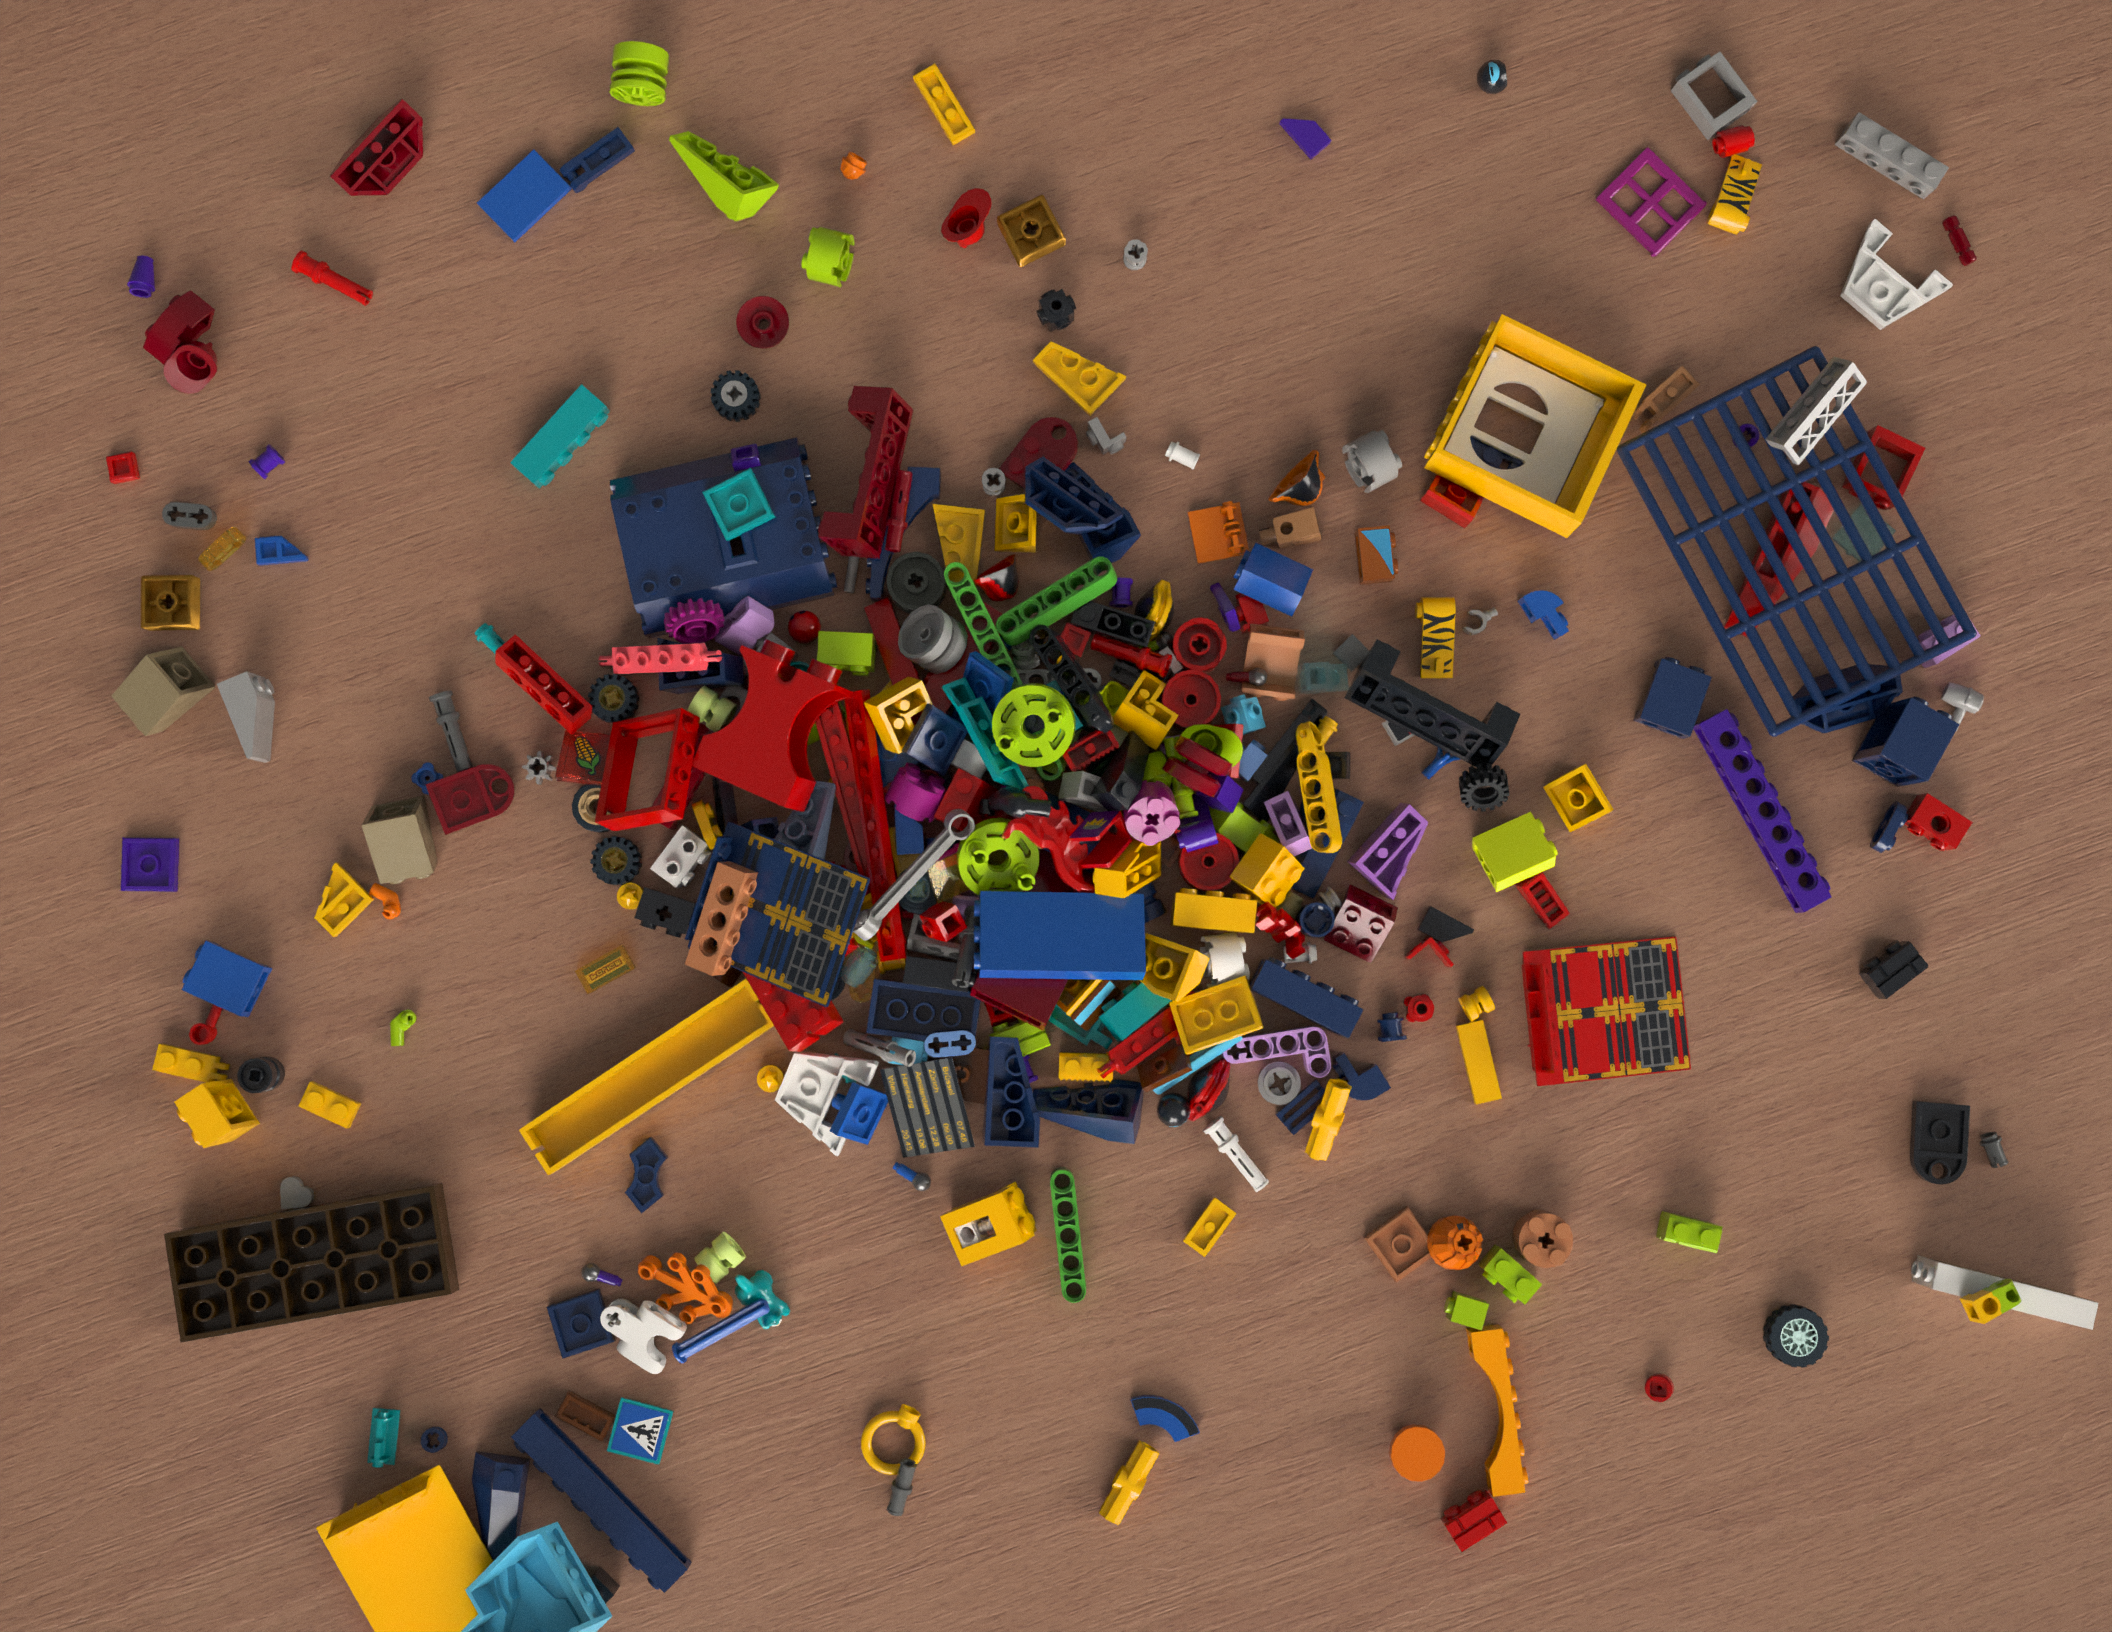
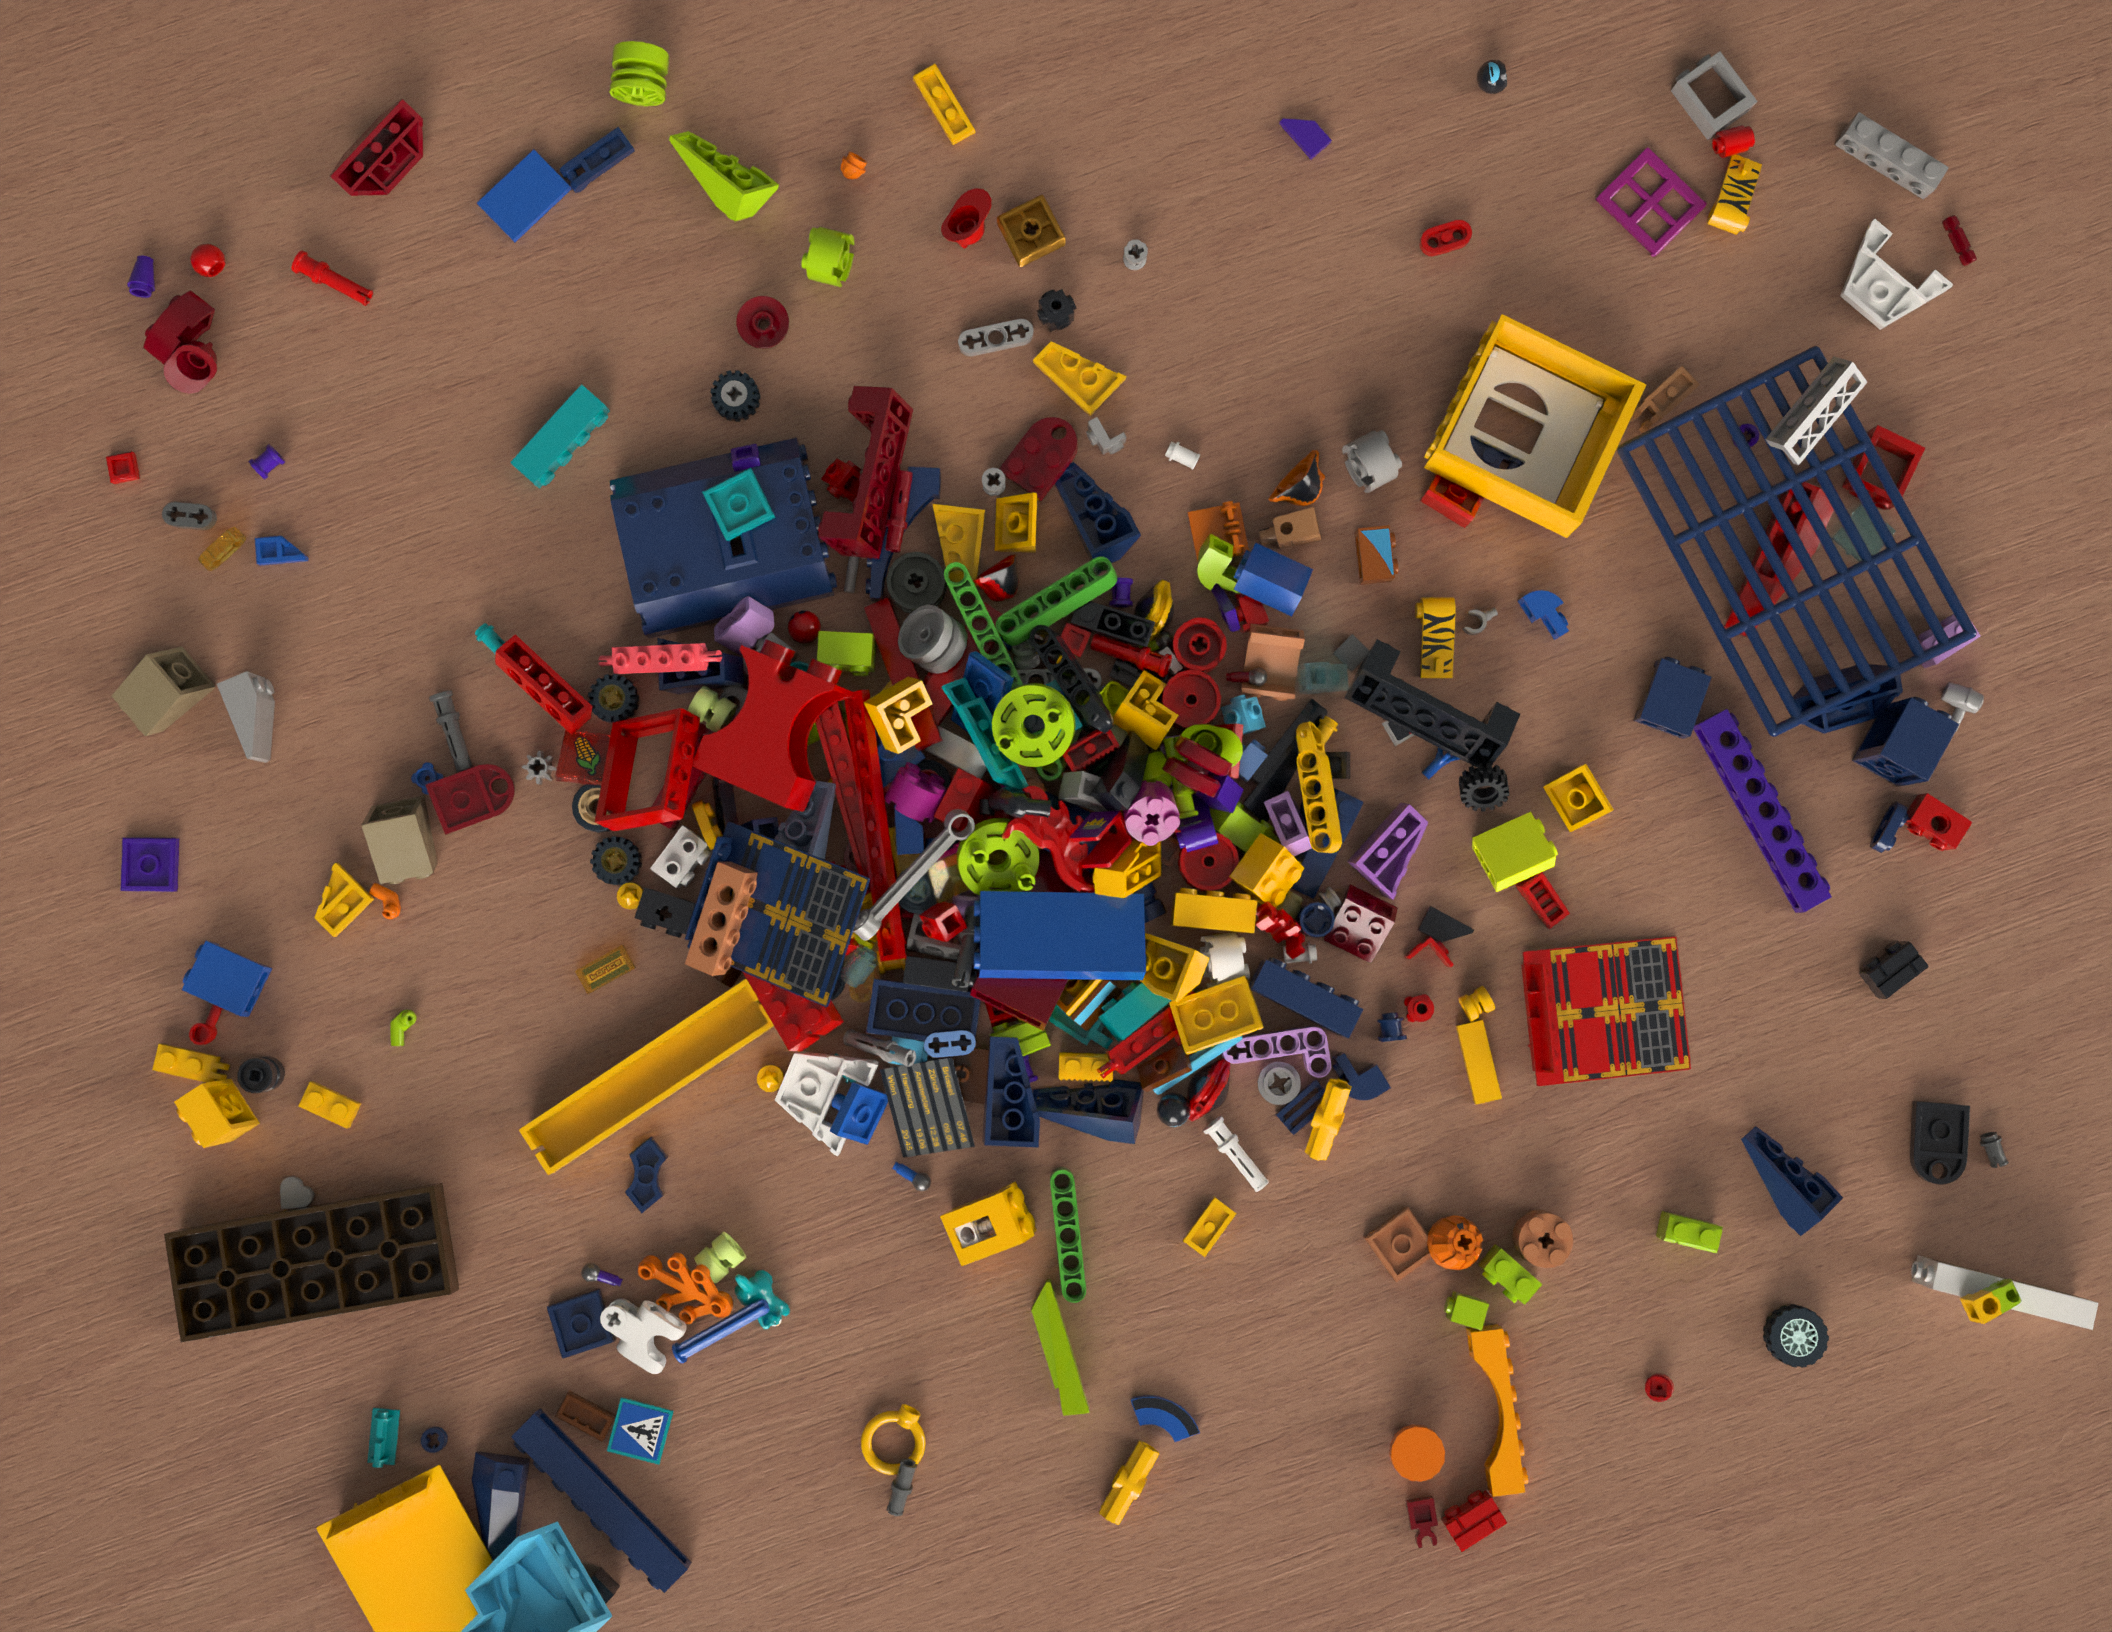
(160, 589): pearl gold brick -> none
(207, 260): none -> red piece
(694, 621): magenta gear -> none
(842, 479): none -> red brick
(935, 739): dark blue tile -> none
(1001, 327): none -> light grey beam
(1059, 1352): none -> lime wedge
(1065, 499): dark blue wedge -> none
(1214, 564): none -> lime brick
(1422, 1517): none -> dark red plate
(1444, 237): none -> red plate
(1797, 1193): none -> dark blue wedge

